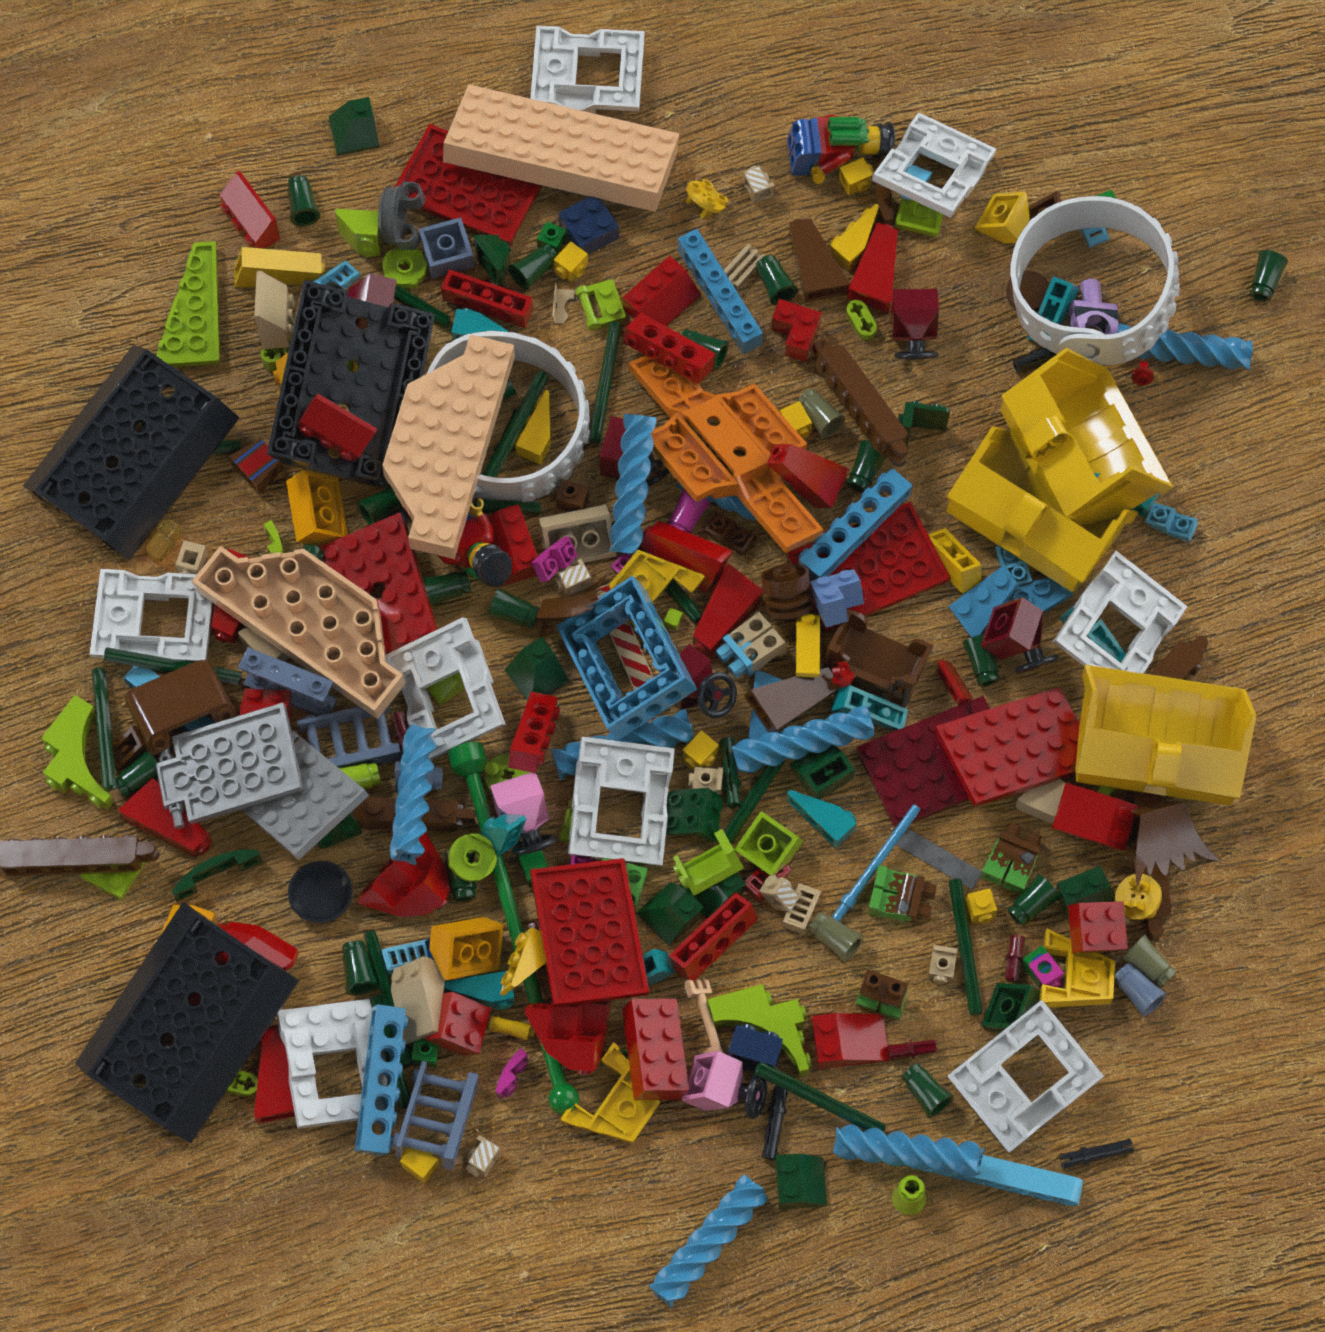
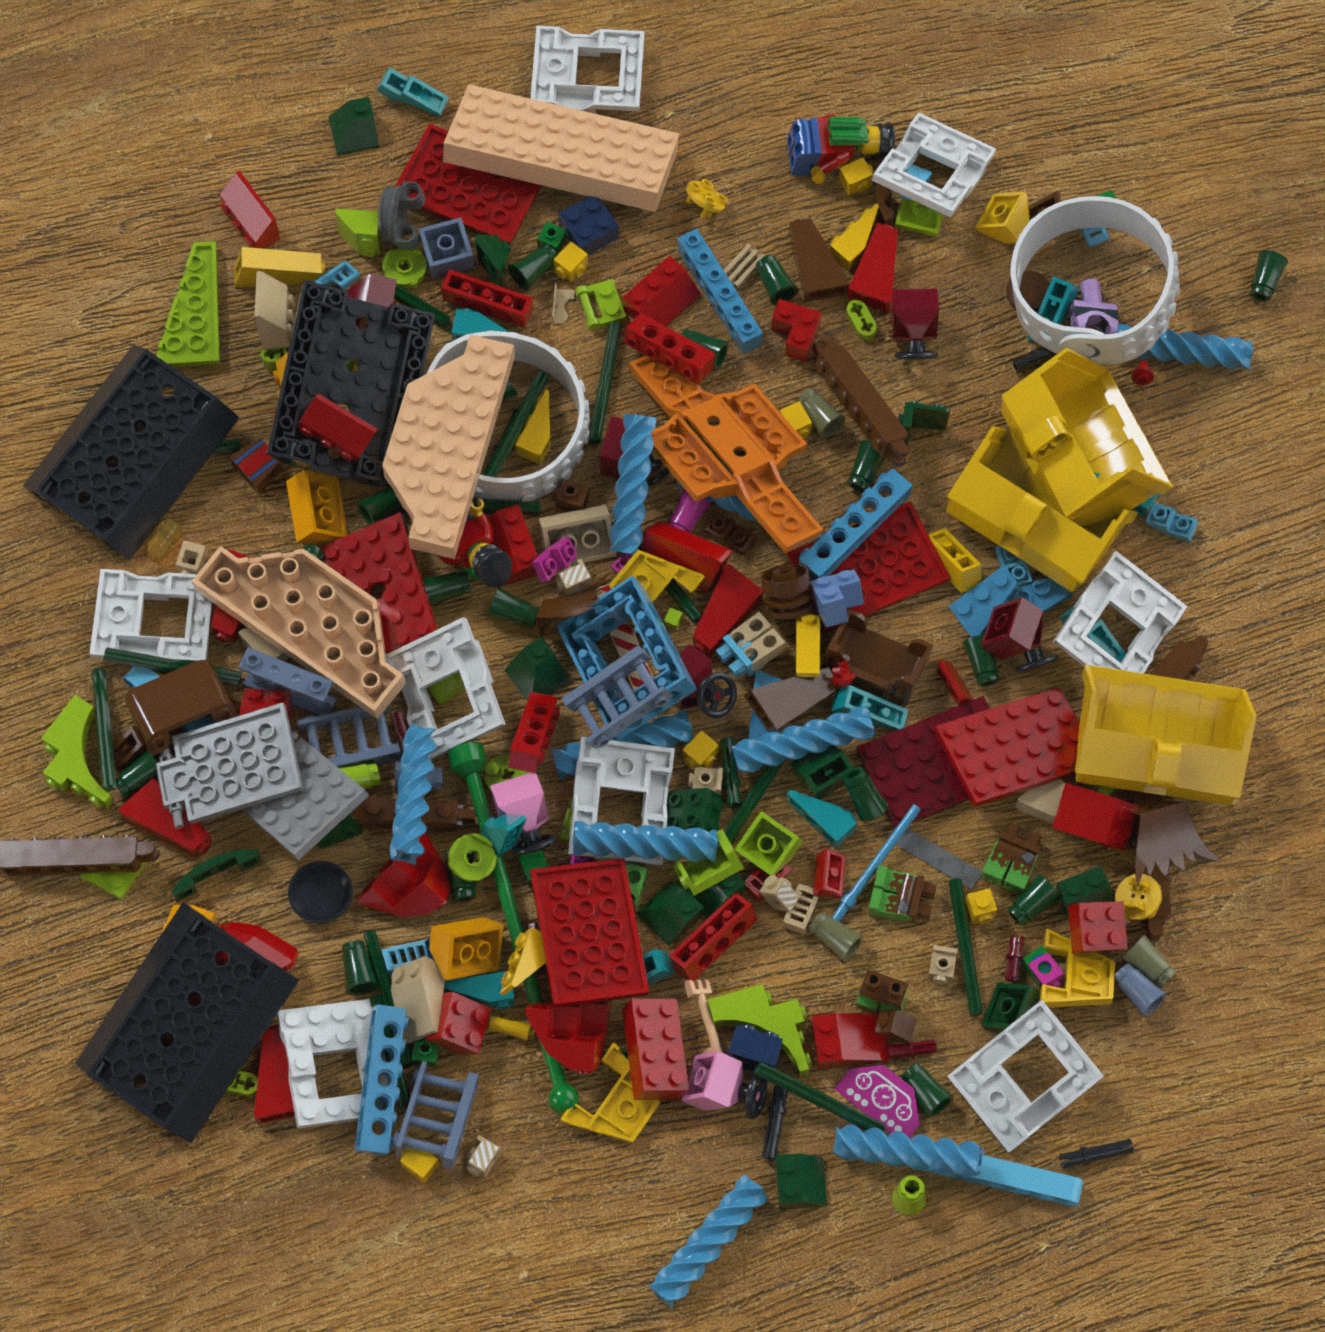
(273, 535): lime slope -> none
(302, 203): dark green plant -> none
(411, 91): none -> teal slope
(507, 1080): dark pink slope -> none
(597, 687): none -> sand blue fence
(644, 841): none -> dark azure piece
(758, 184): tan brick -> none
(808, 474): red slope -> none
(829, 874): none -> red slope
(864, 795): none -> dark green plant
(882, 1097): none -> dark pink sticker
(895, 1026): none -> reddish brown brick

